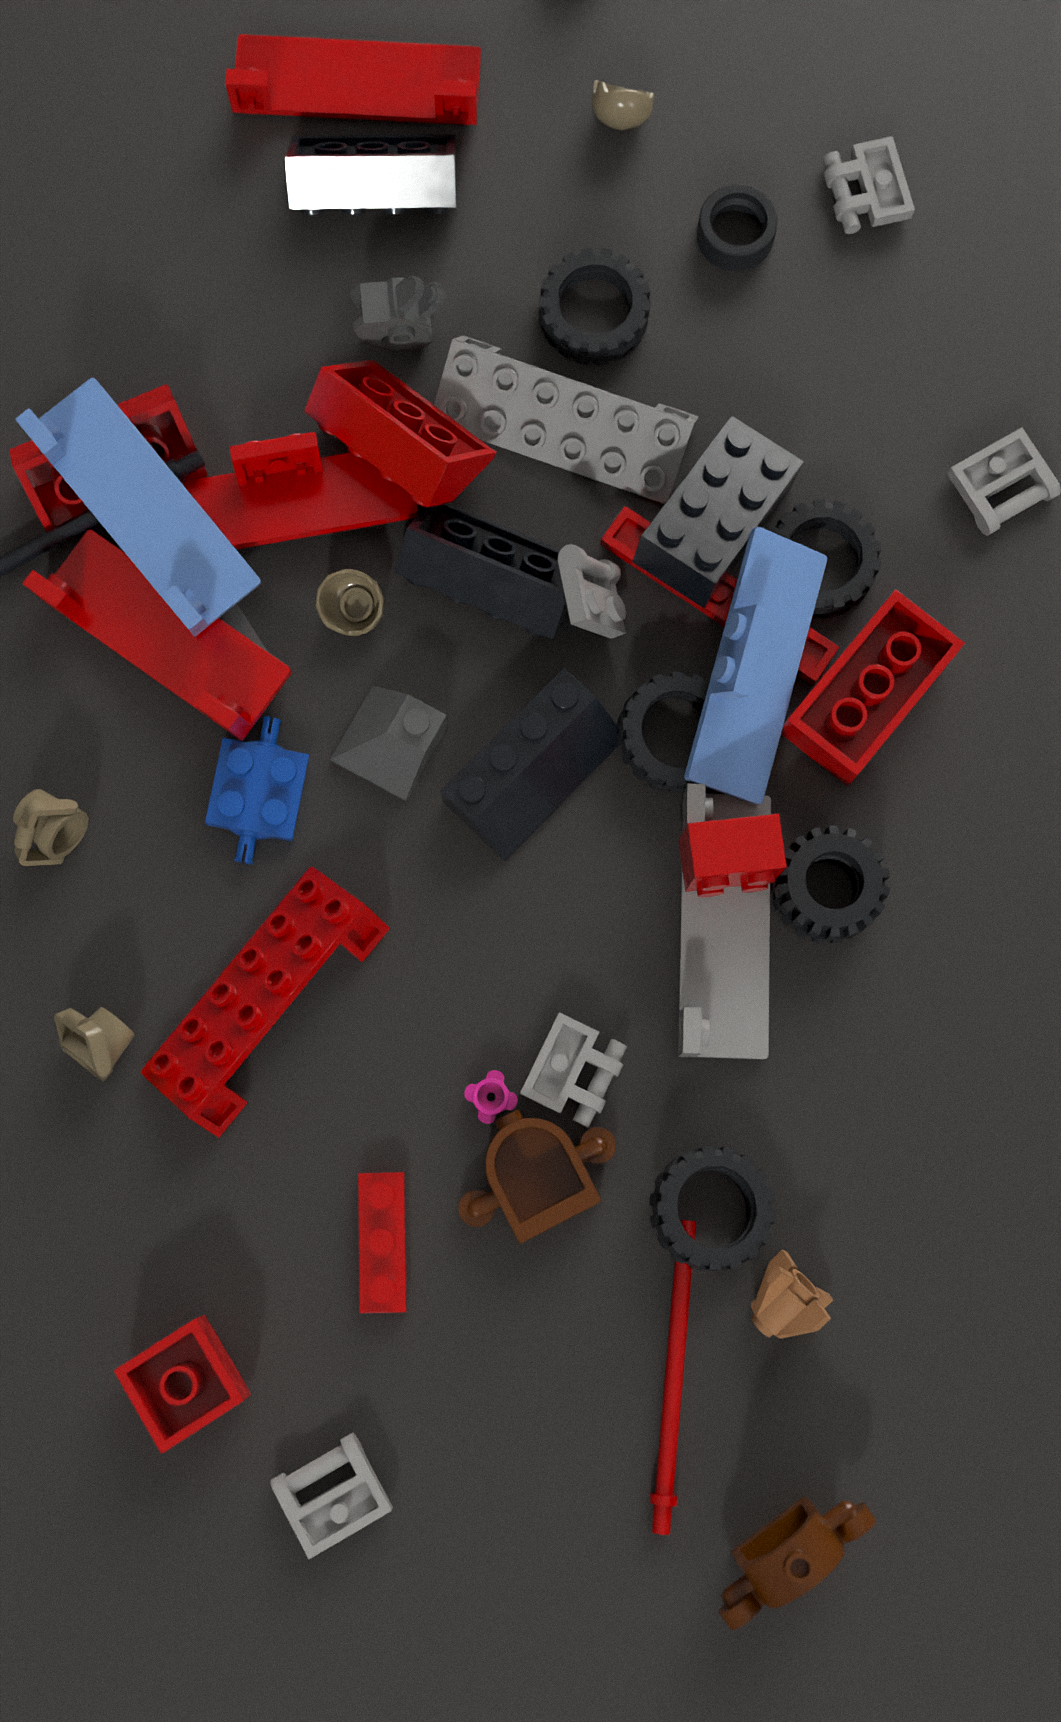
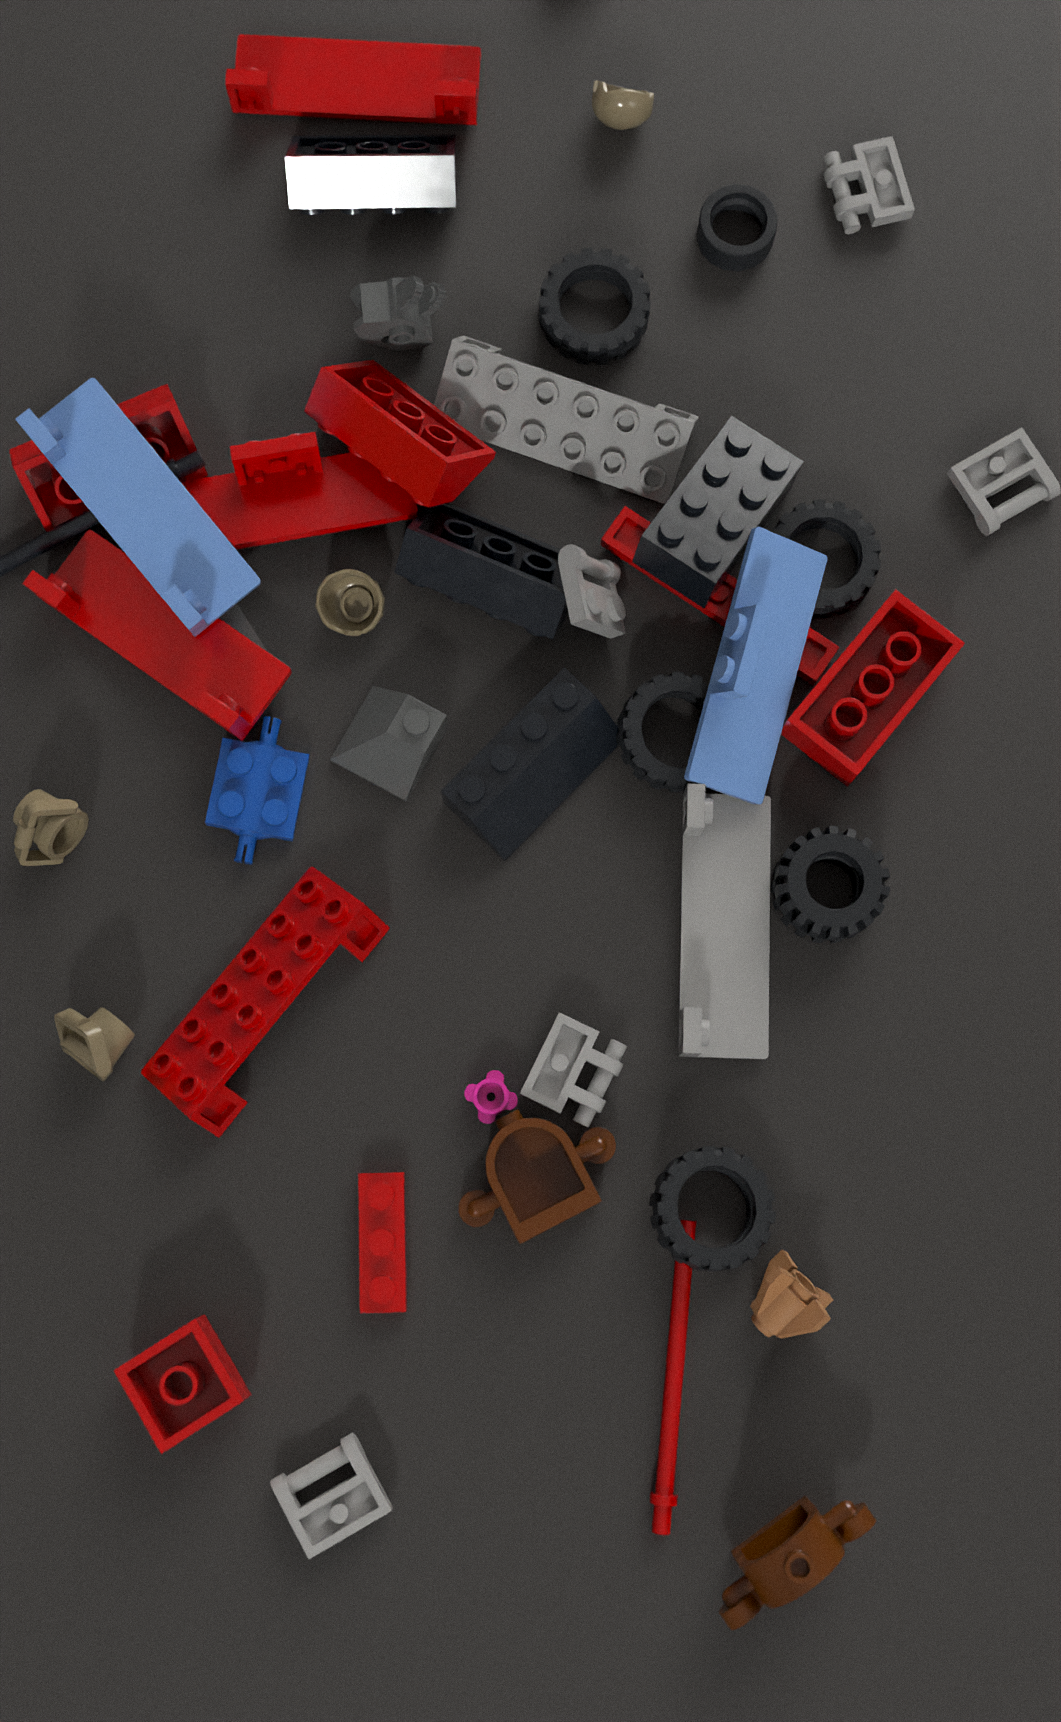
(732, 854): red brick -> none

